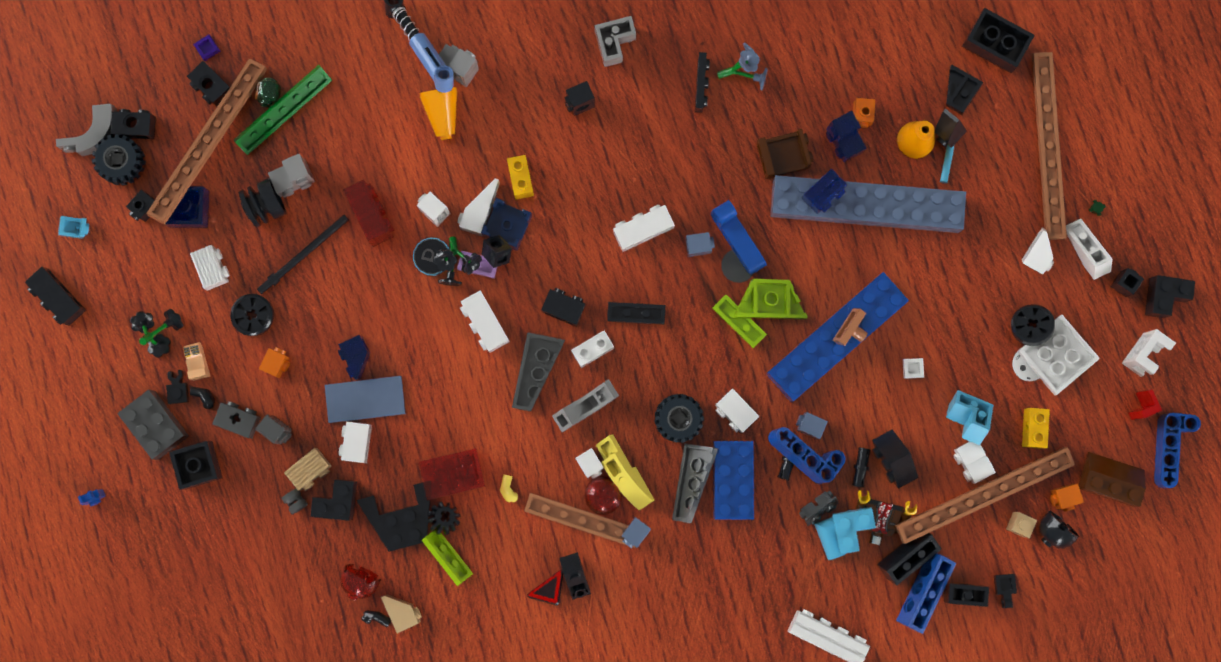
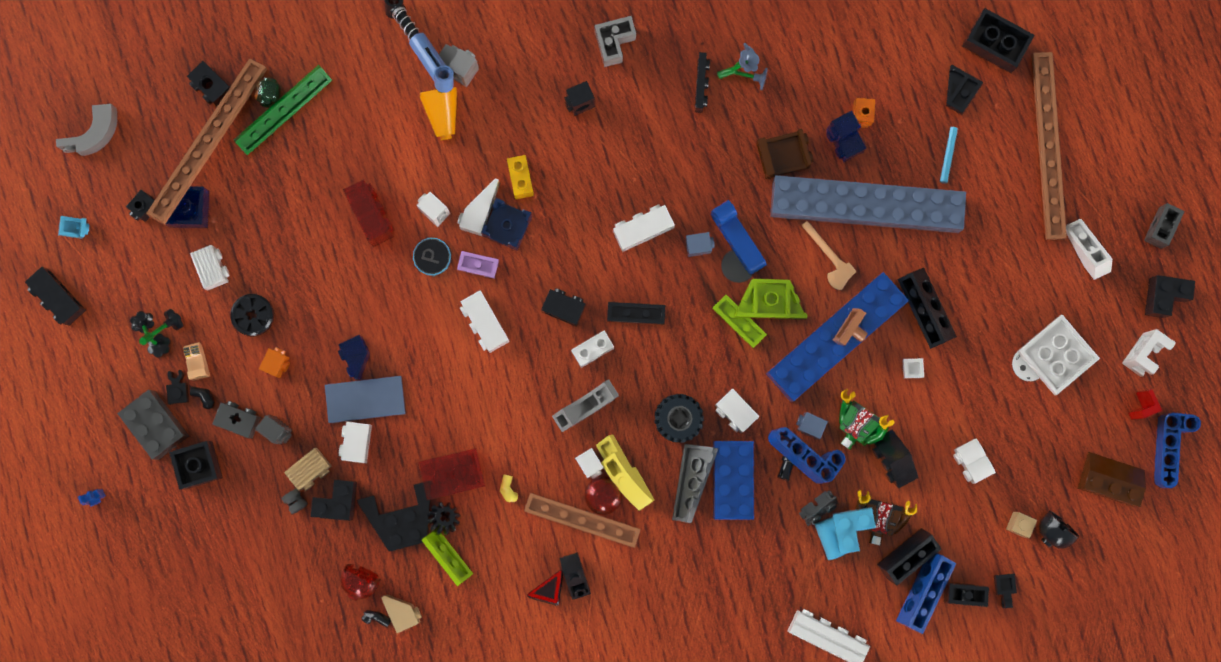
(118, 159): black wheel -> none
(144, 128): black brick -> none
(206, 47): dark purple tile -> none
(262, 202): black wheel -> none
(273, 279): black bar -> none
(291, 176): light grey brick -> none
(446, 260): black plant -> none
(496, 251): black brick -> none
(537, 361): dark grey wing -> none
(635, 533): sand blue brick -> none
(824, 191): clear blue brick -> none
(844, 271): none -> light nougat piece
(860, 423): none -> torso
(861, 467): black pin -> none
(916, 139): light orange cone -> none
(927, 308): none -> black brick
(949, 129): black slope -> none
(971, 413): medium azure brick -> none
(984, 495): nougat plate -> none
(1029, 335): black wheel -> none
(1035, 428): yellow brick -> none
(1039, 254): white slope -> none
(1066, 497): orange brick -> none
(1097, 208): dark green piece -> none
(1127, 282): black brick -> none
(1164, 226): none -> dark grey brick

